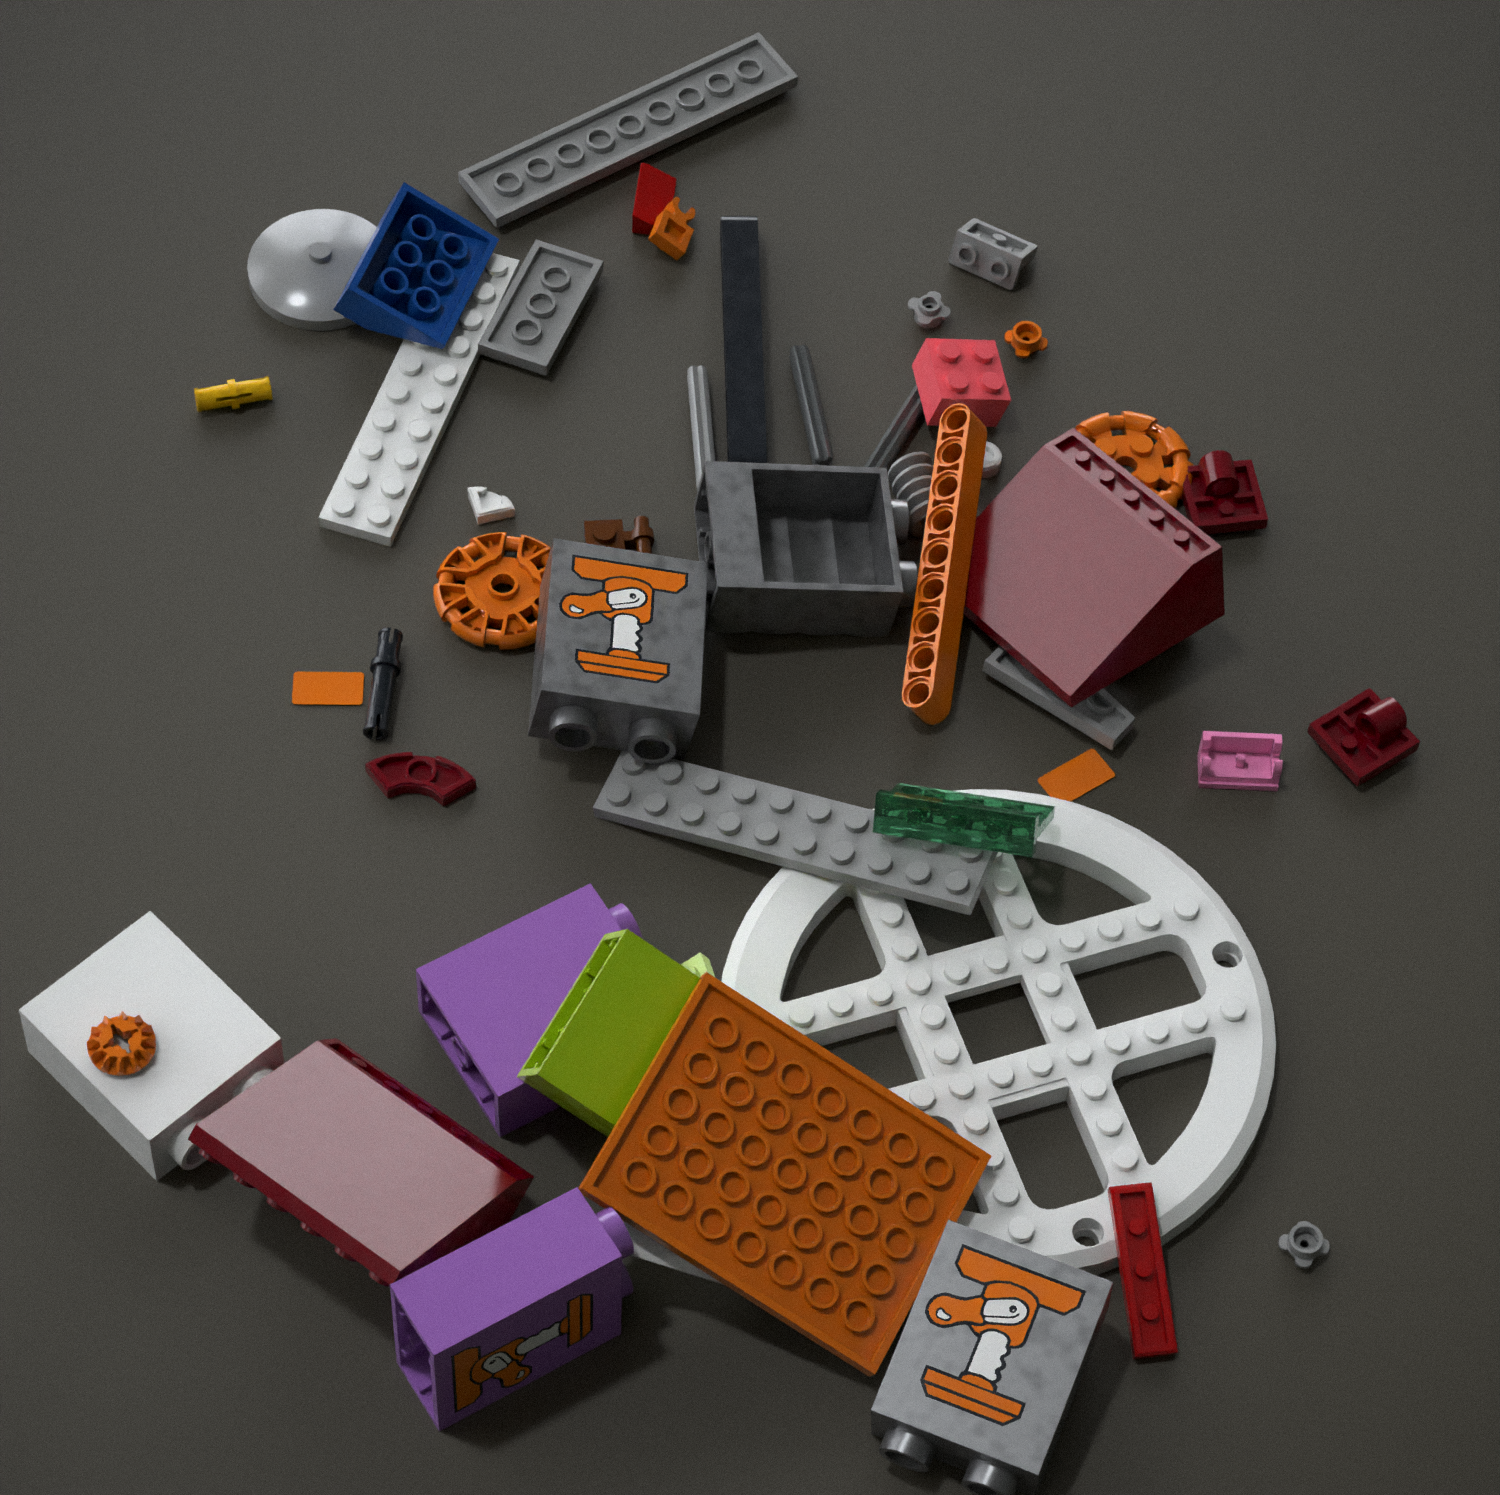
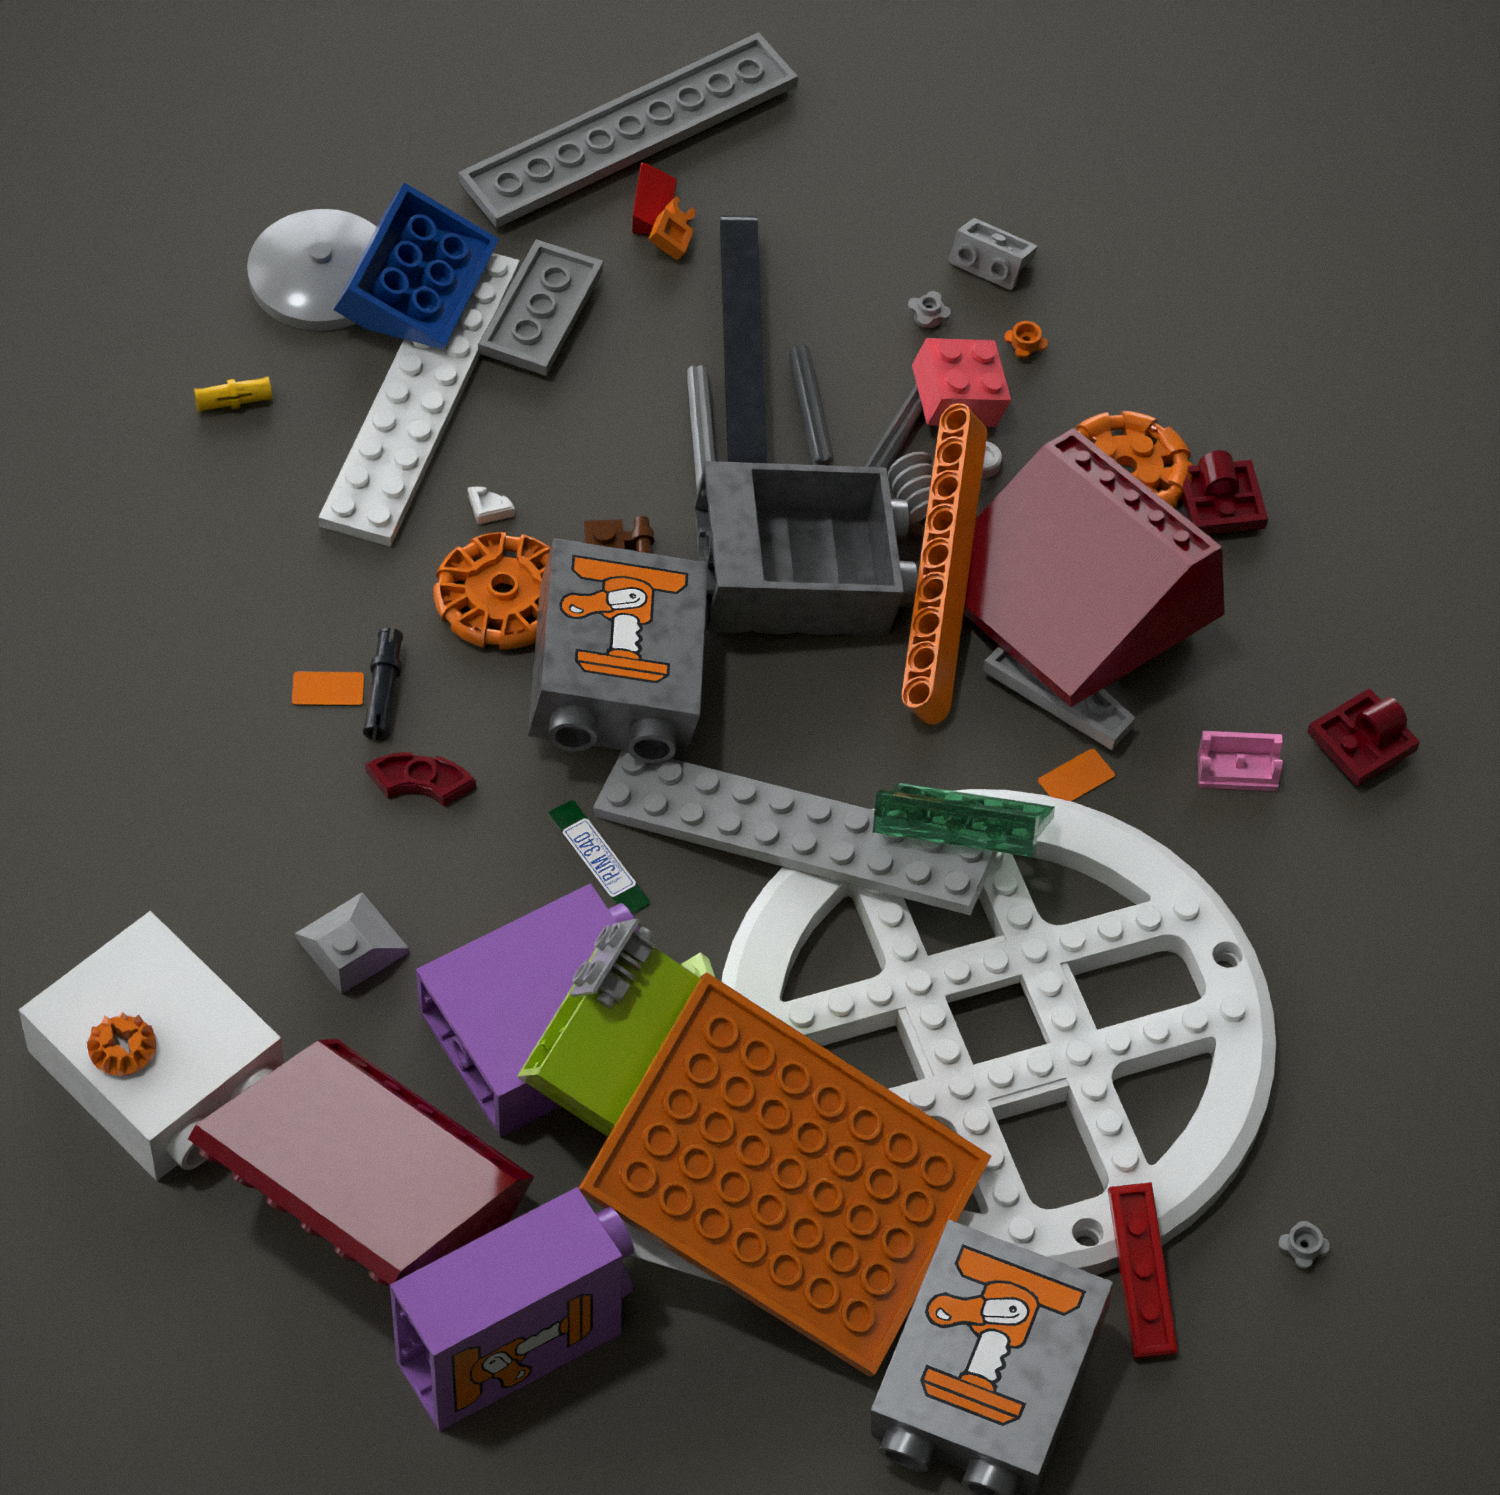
(352, 943): none -> light grey slope
(598, 856): none -> sticker
(611, 942): none -> light grey hinge

